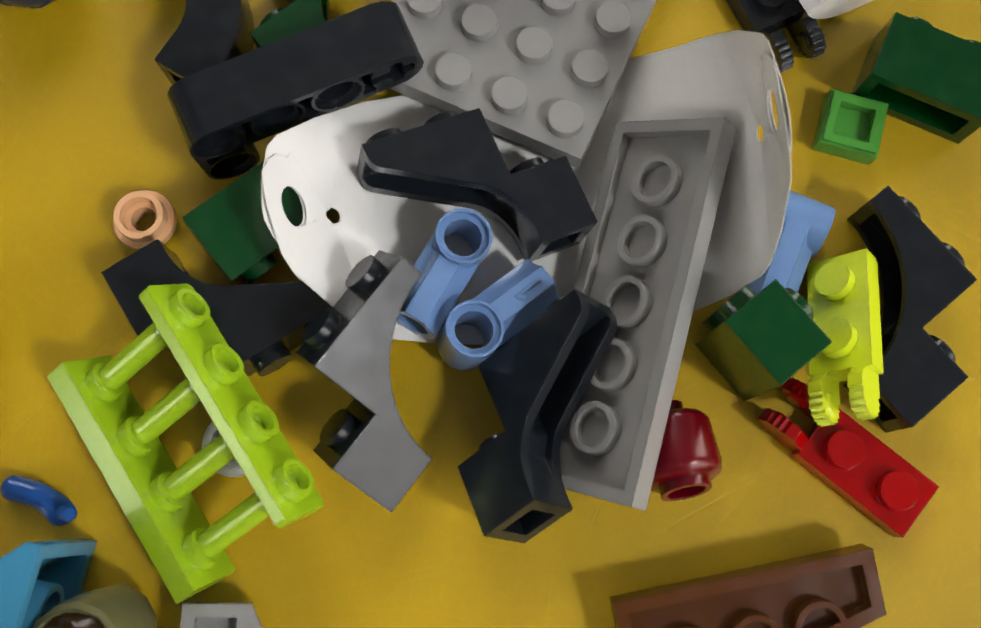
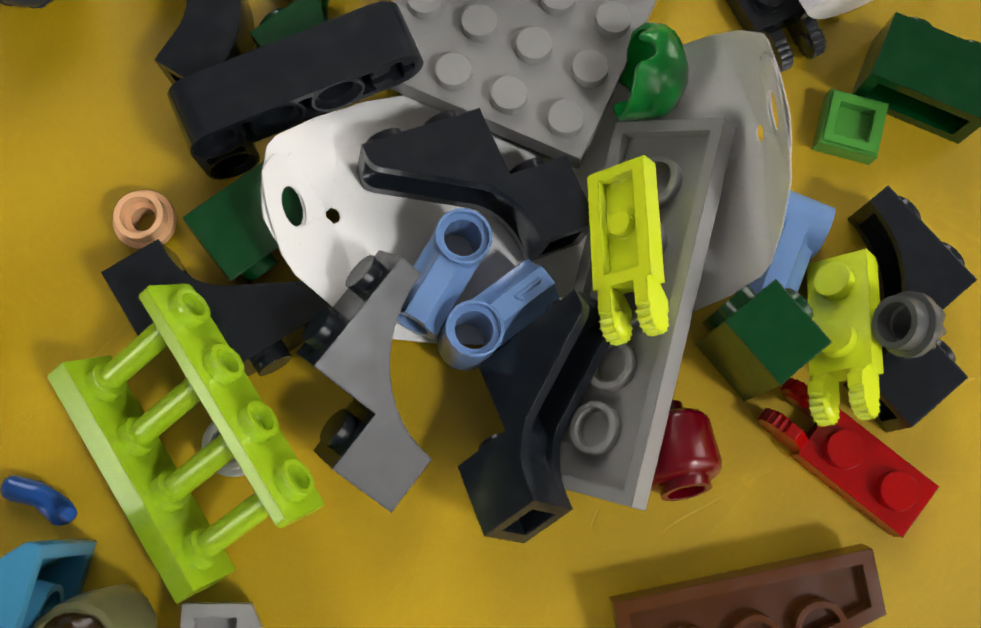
(627, 249): none -> neon yellow hinge
(653, 74): none -> green hair
(908, 324): none -> dark grey plate

